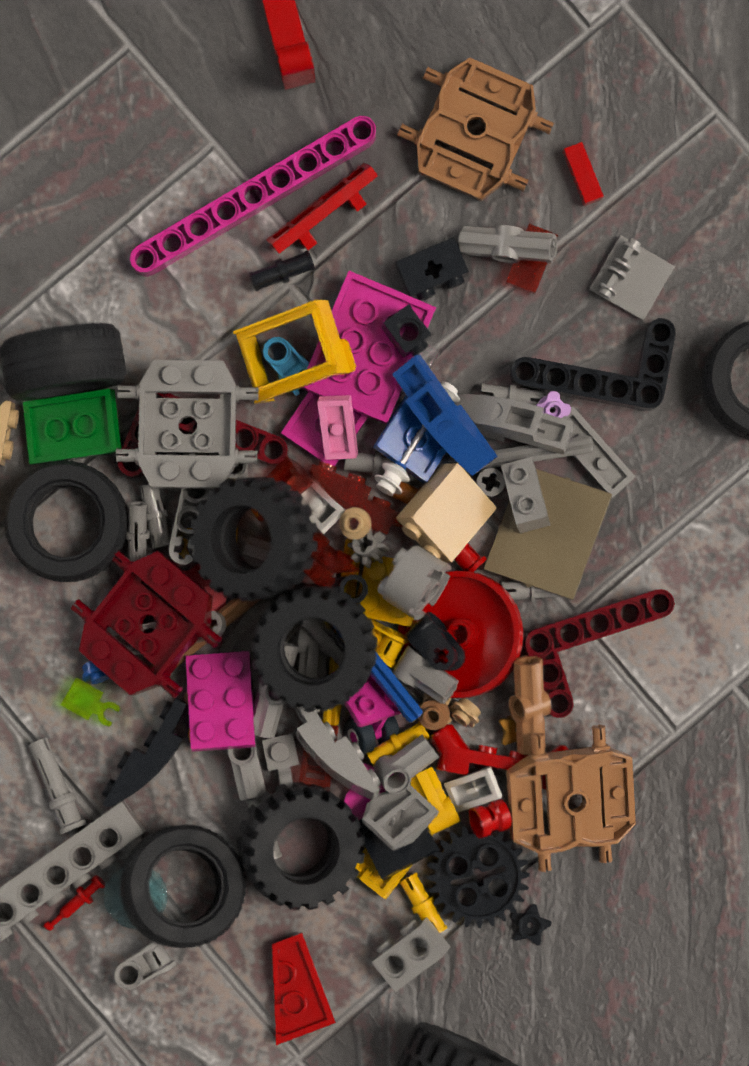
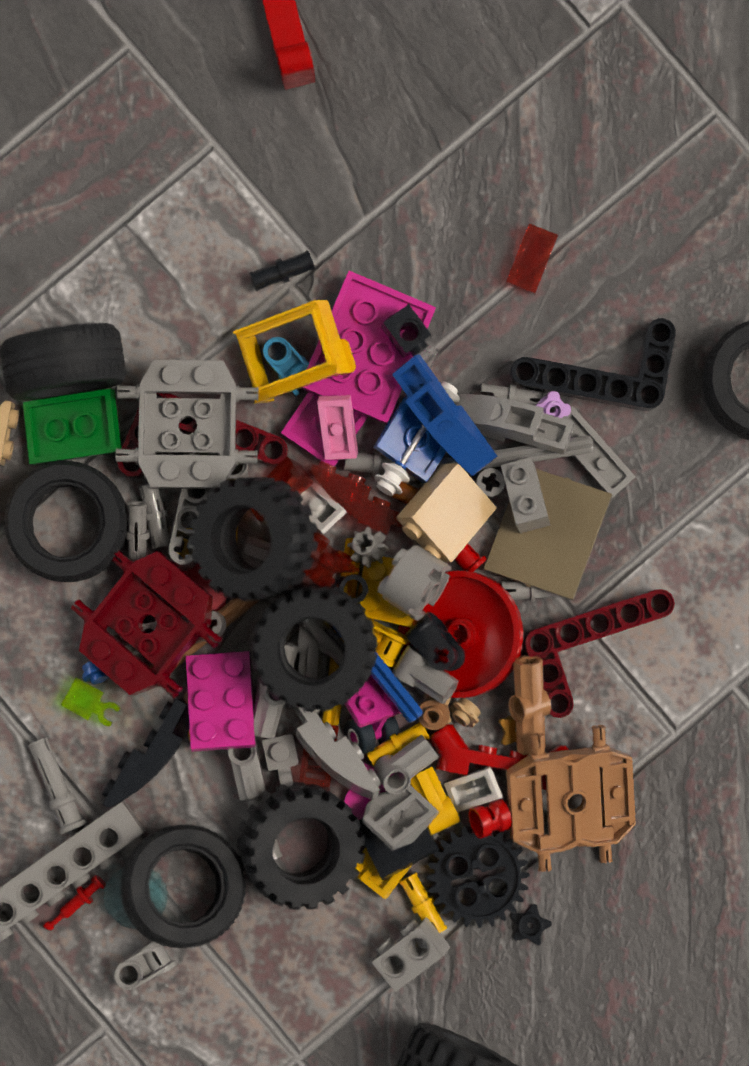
(261, 182): dark pink beam -> none
(298, 991): red wing -> none
(344, 191): red hinge -> none
(363, 519): tan plate -> none
(443, 255): black brick -> none
(495, 145): medium nougat piece -> none
(508, 244): light grey piece -> none
(583, 174): red piece -> none
(632, 277): light grey hinge -> none

